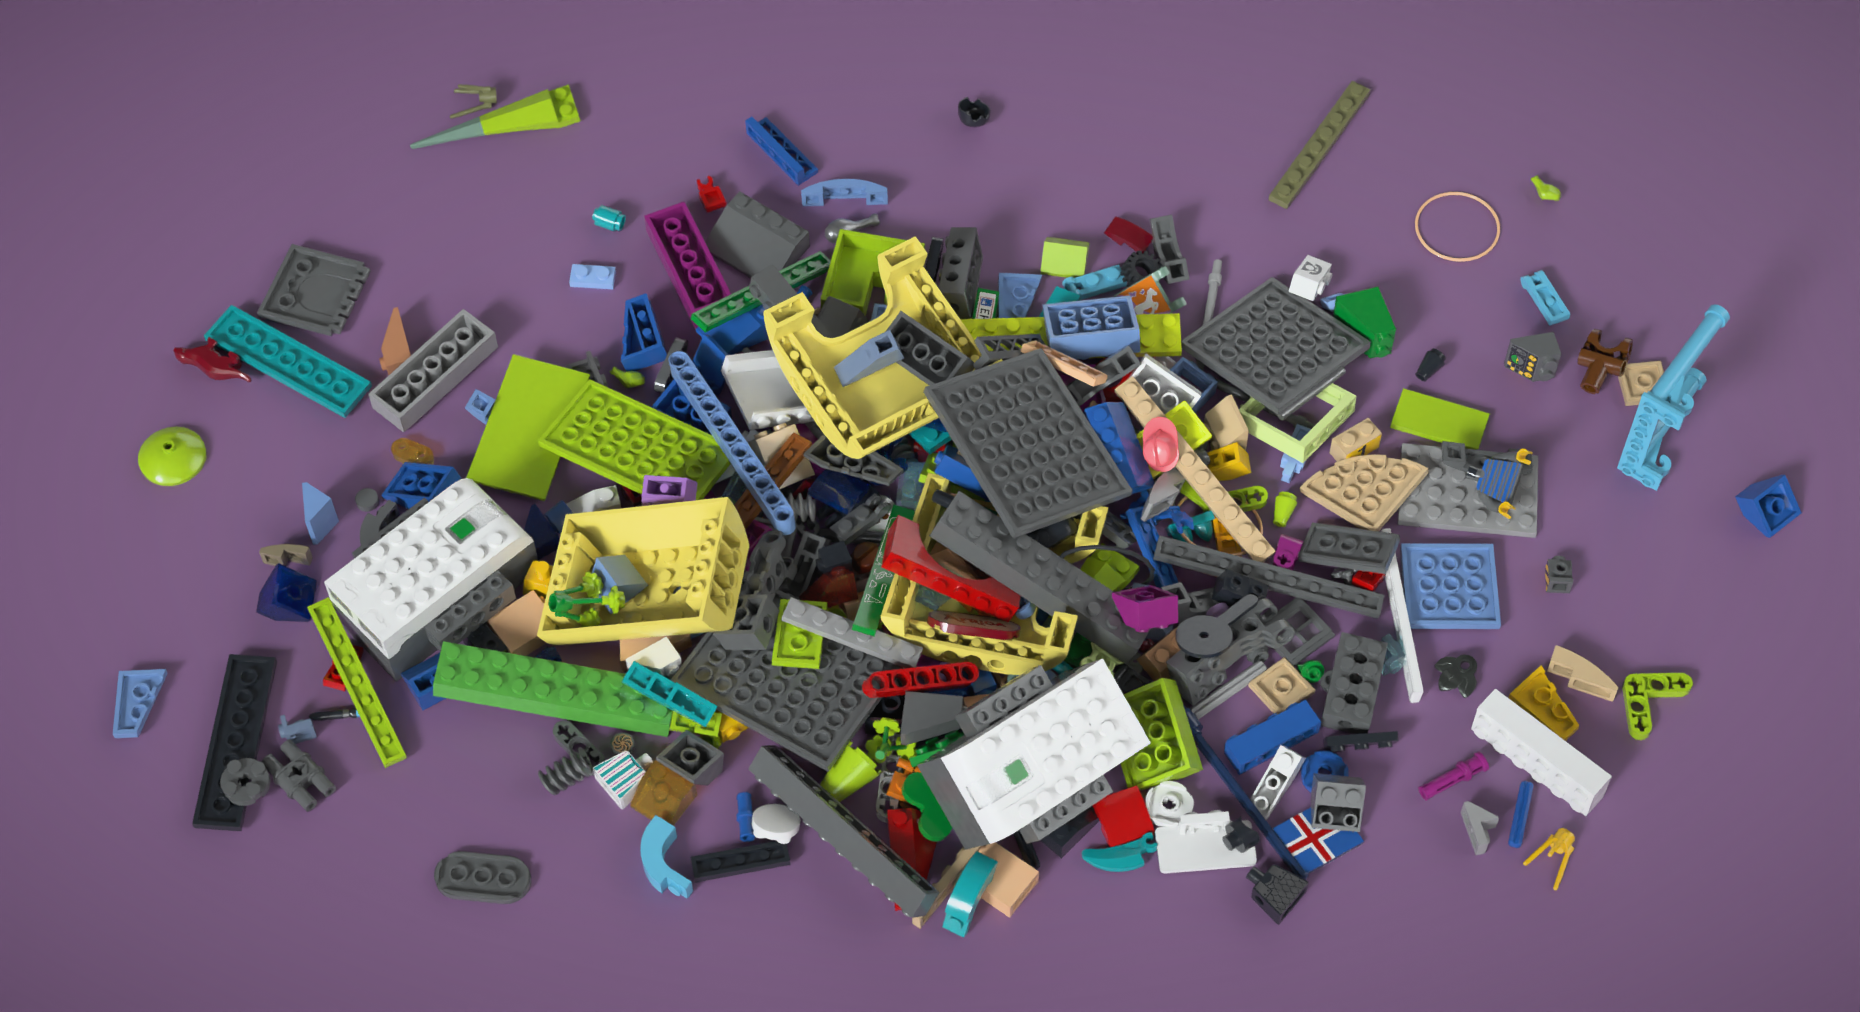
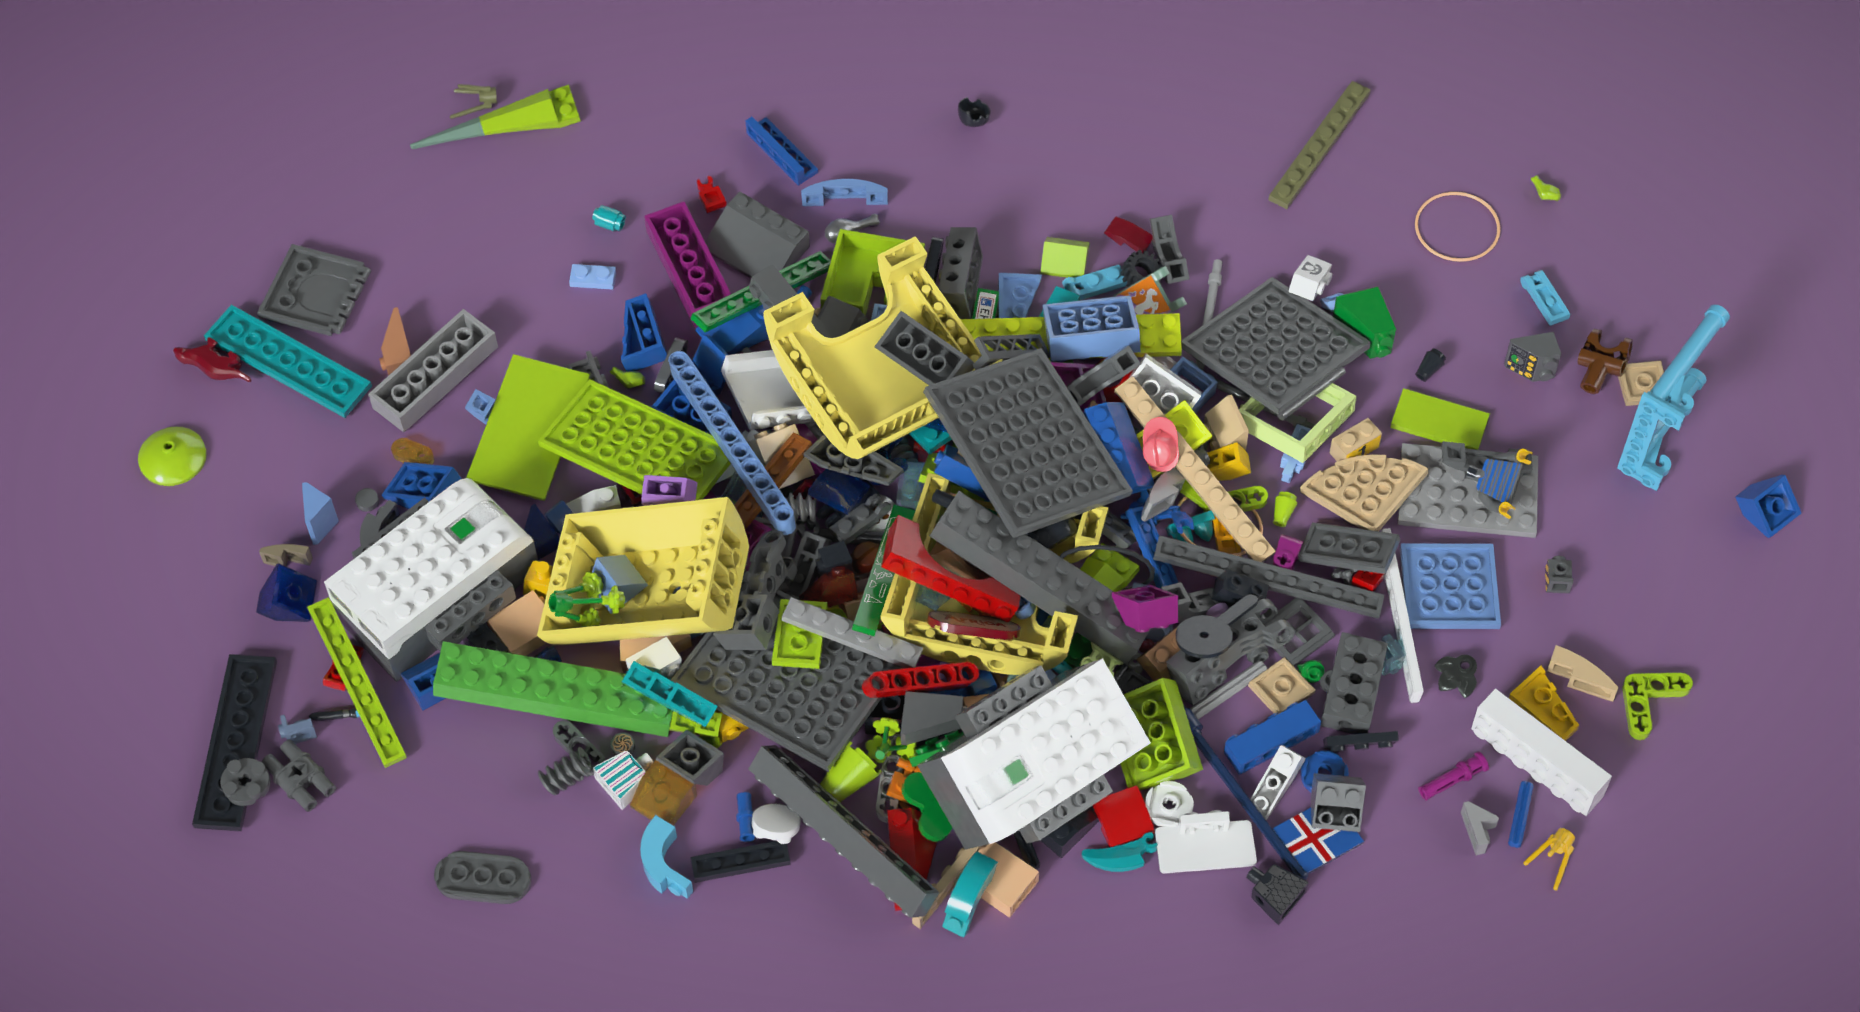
(135, 699): medium blue wing -> none
(869, 358): sand blue slope -> none
(1067, 364): light nougat tile -> none
(1240, 836): black piece -> none

